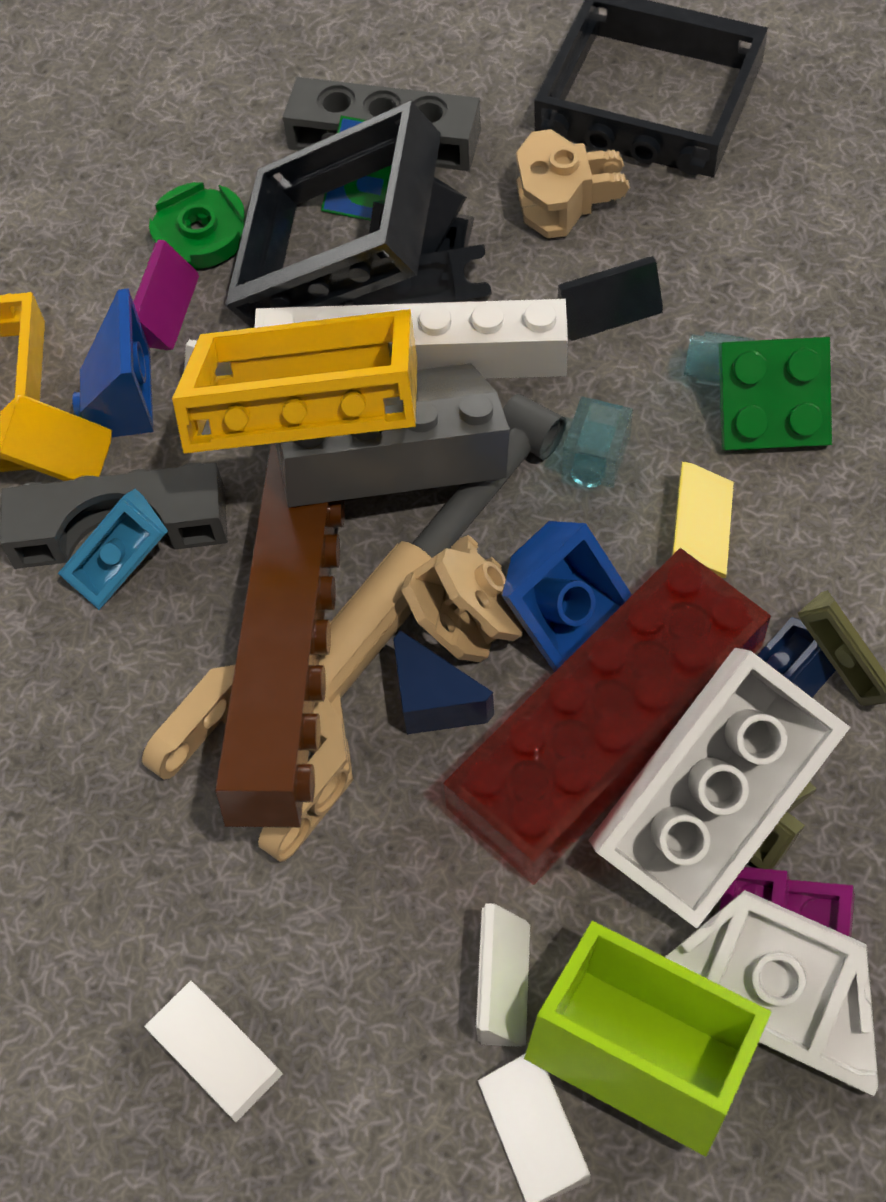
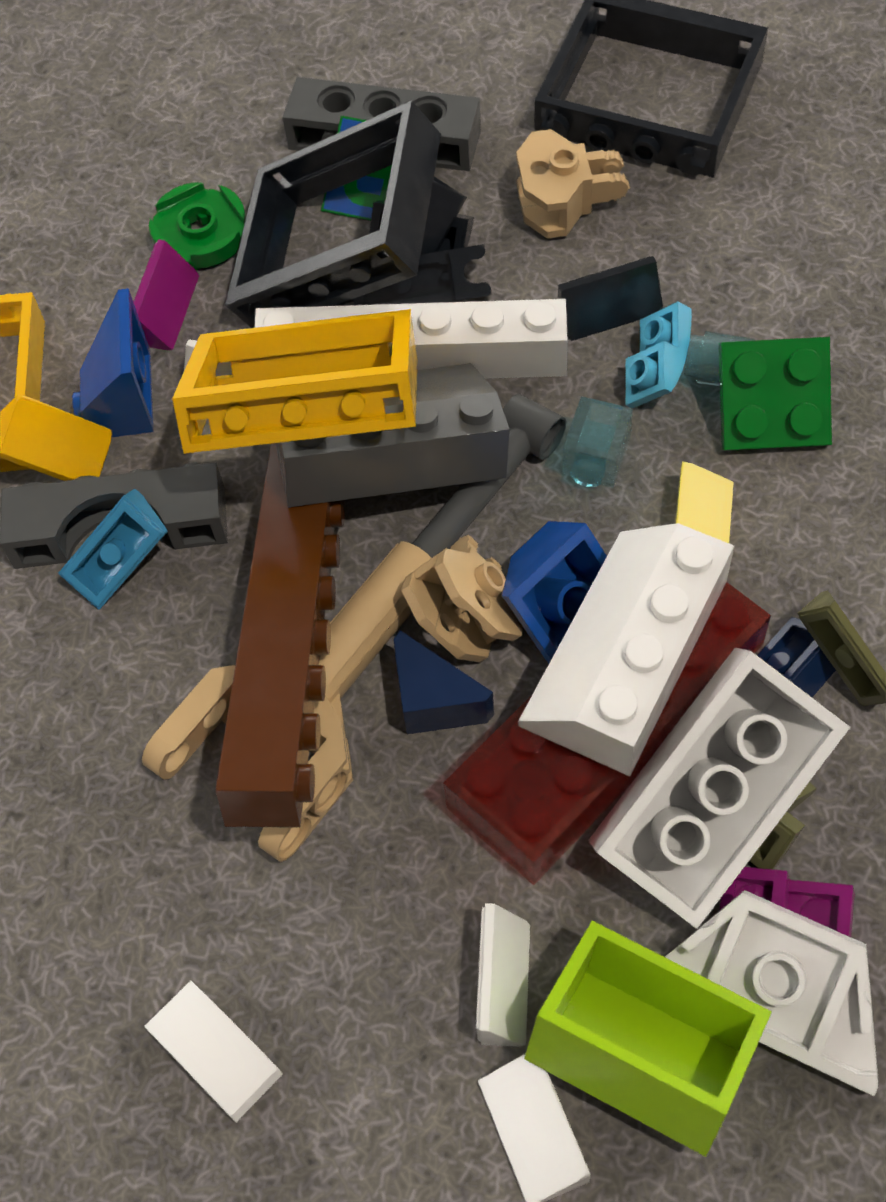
(629, 643): none -> white slope
(661, 354): none -> medium azure slope

